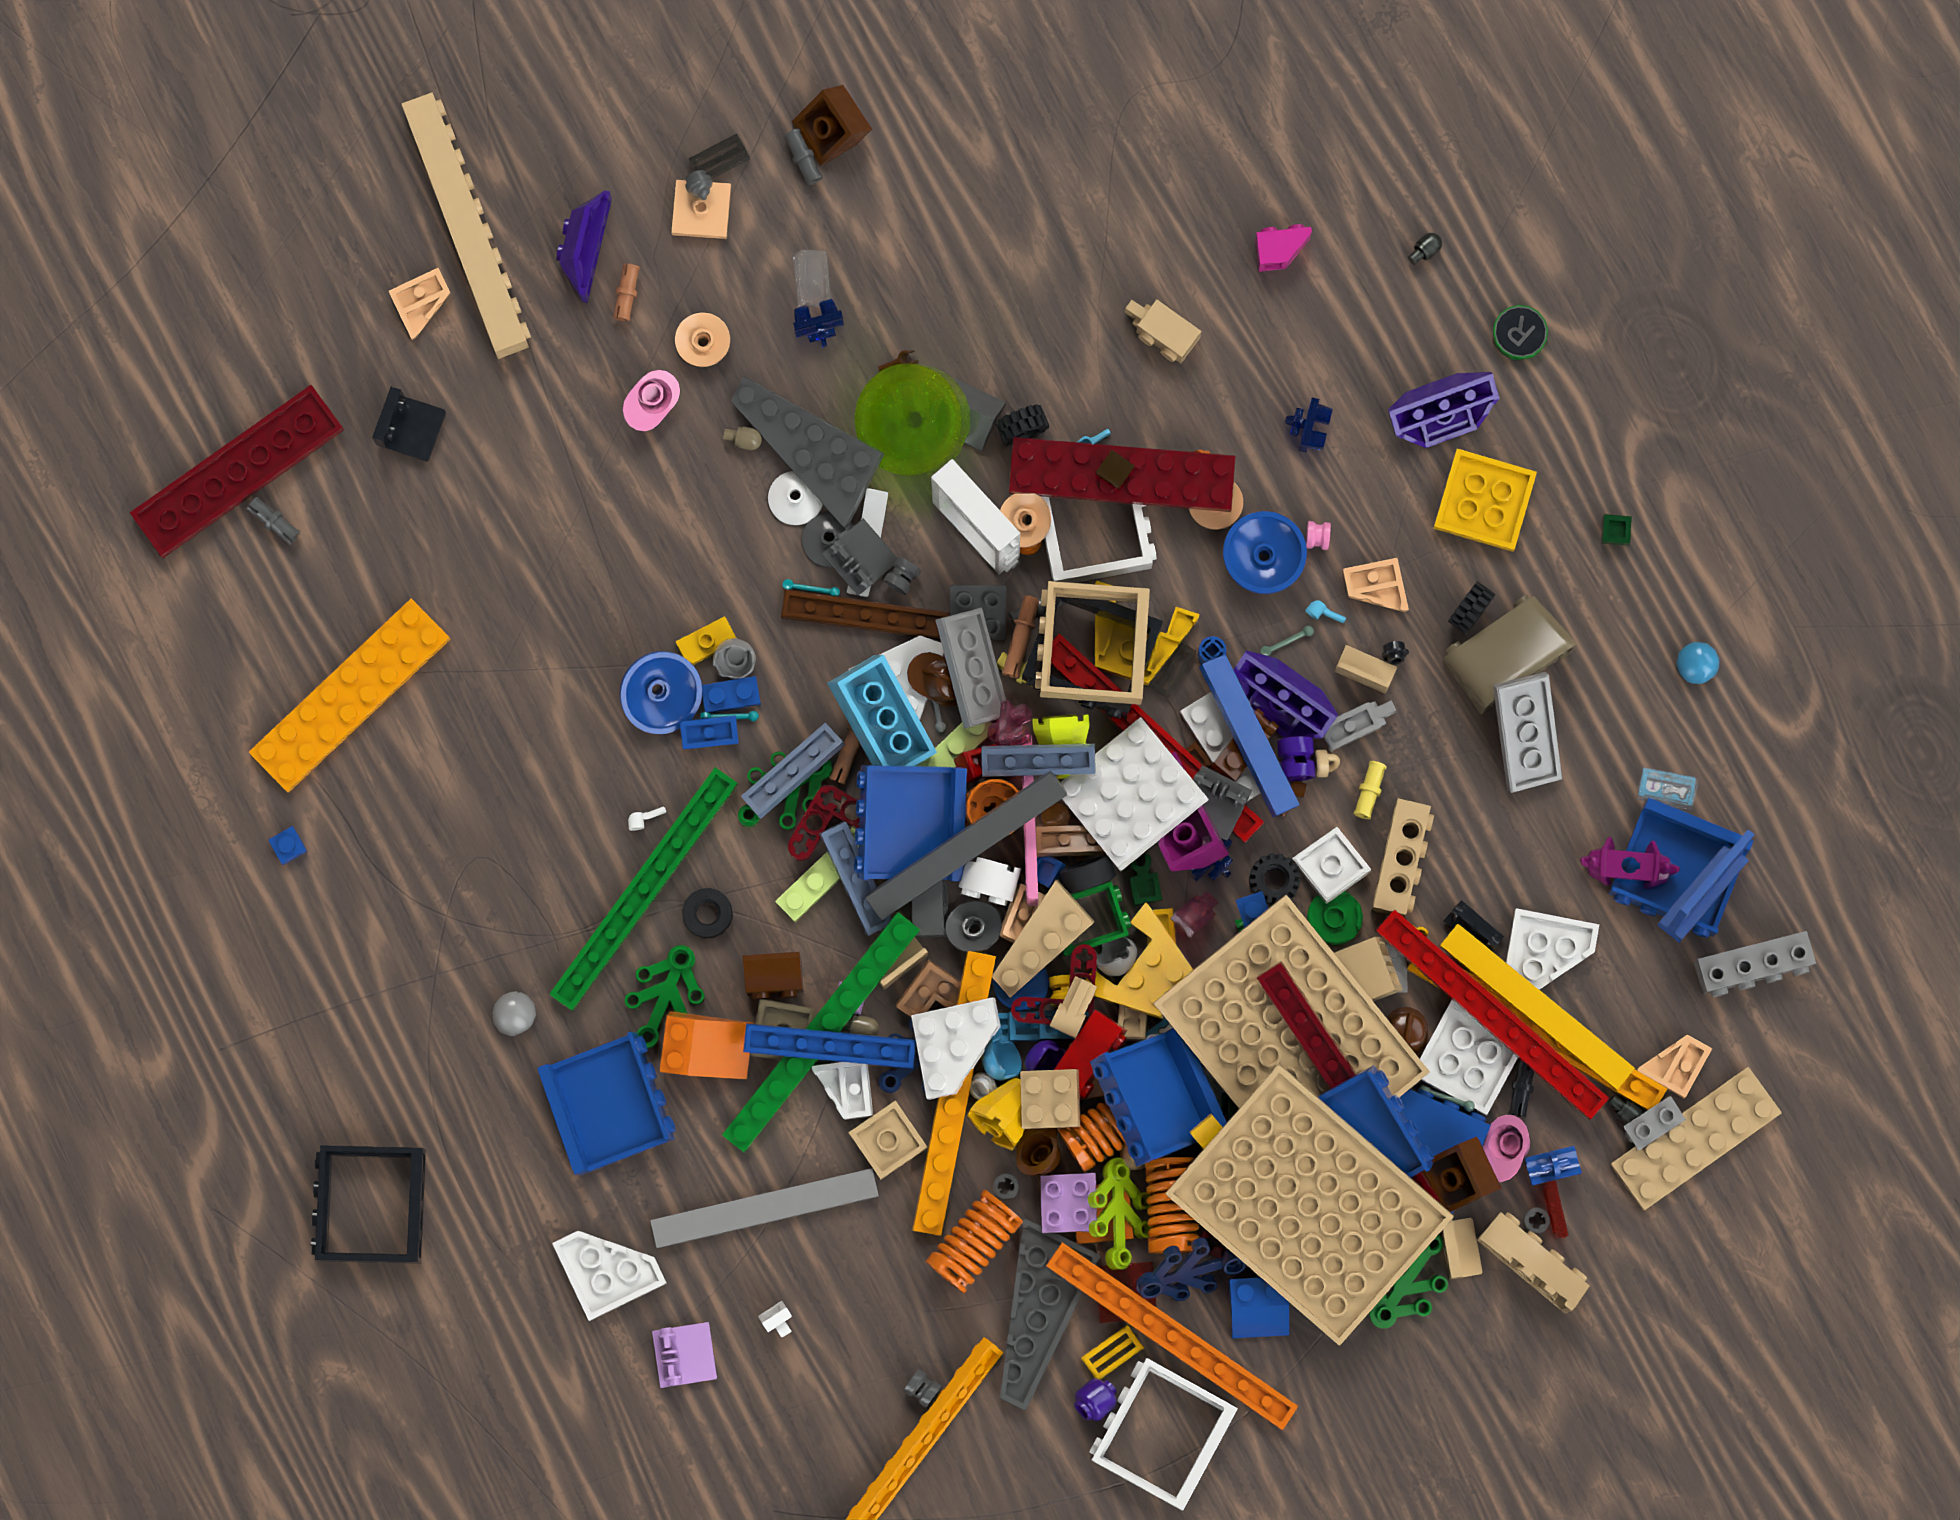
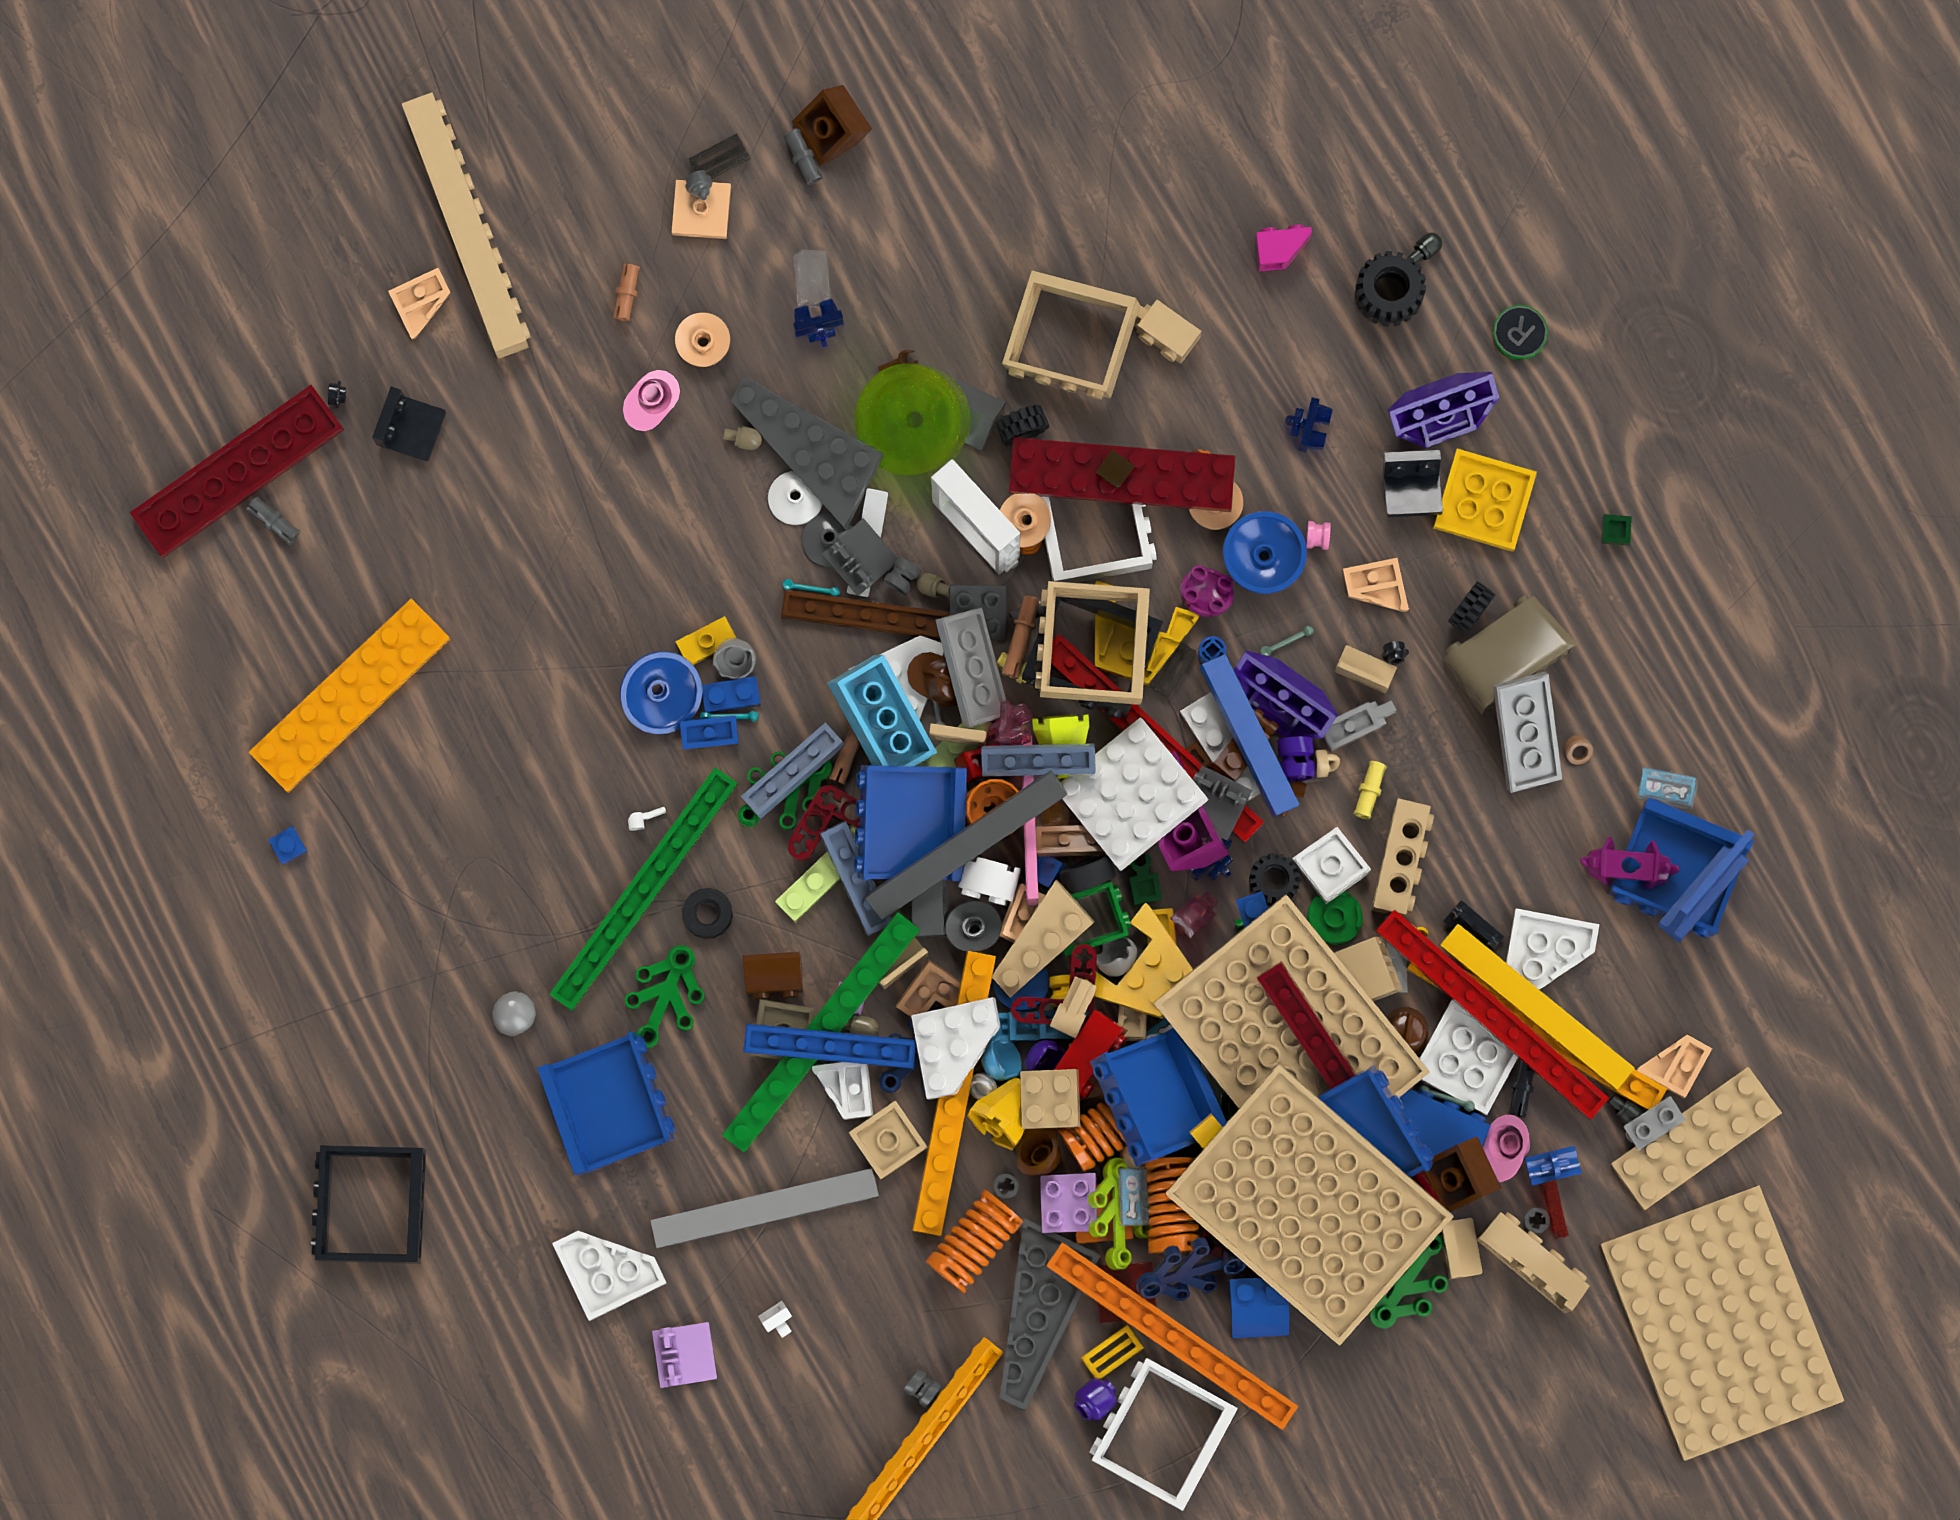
(336, 394): none -> black plate
(583, 242): dark purple wedge -> none
(704, 1046): orange slope -> none
(932, 585): none -> dark tan cylinder
(957, 735): none -> tan tile
(1082, 292): none -> tan window
(1093, 440): medium azure hand -> none
(1133, 1197): none -> clear slope
(1206, 591): none -> magenta dish
(1317, 608): medium azure hand -> none
(1394, 267): none -> black tyre
(1412, 483): none -> bracket
(1572, 743): none -> medium nougat piece
(1698, 662): dark azure hair -> none
(1721, 1323): none -> tan plate
(1755, 963): light grey brick -> none

